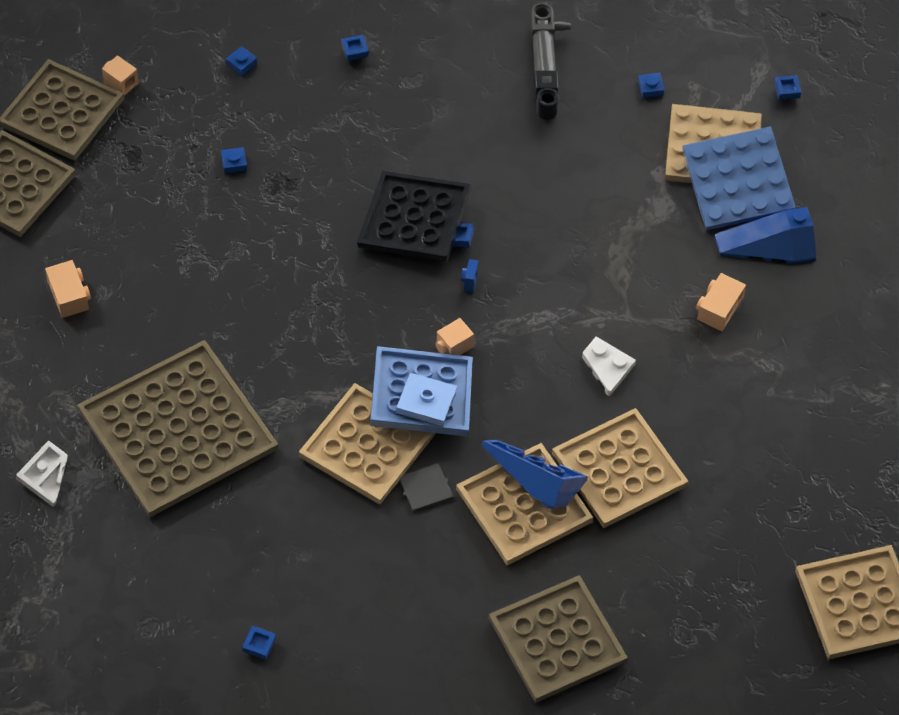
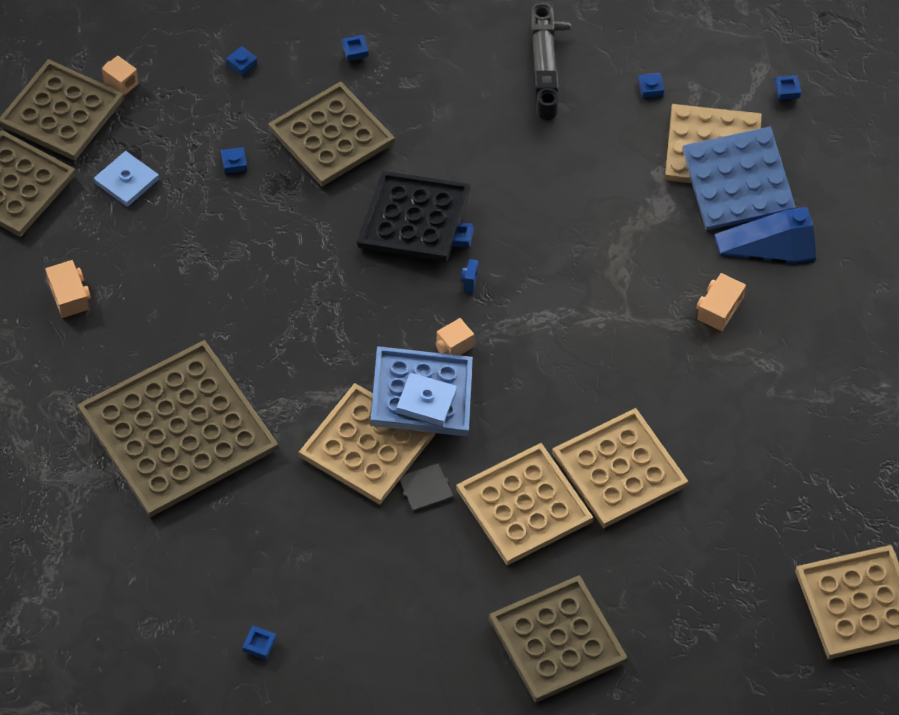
(44, 472): white wing -> none
(126, 178): none -> light blue plate
(331, 133): none -> dark tan plate
(545, 482): blue wedge -> none
(607, 364): white wing -> none

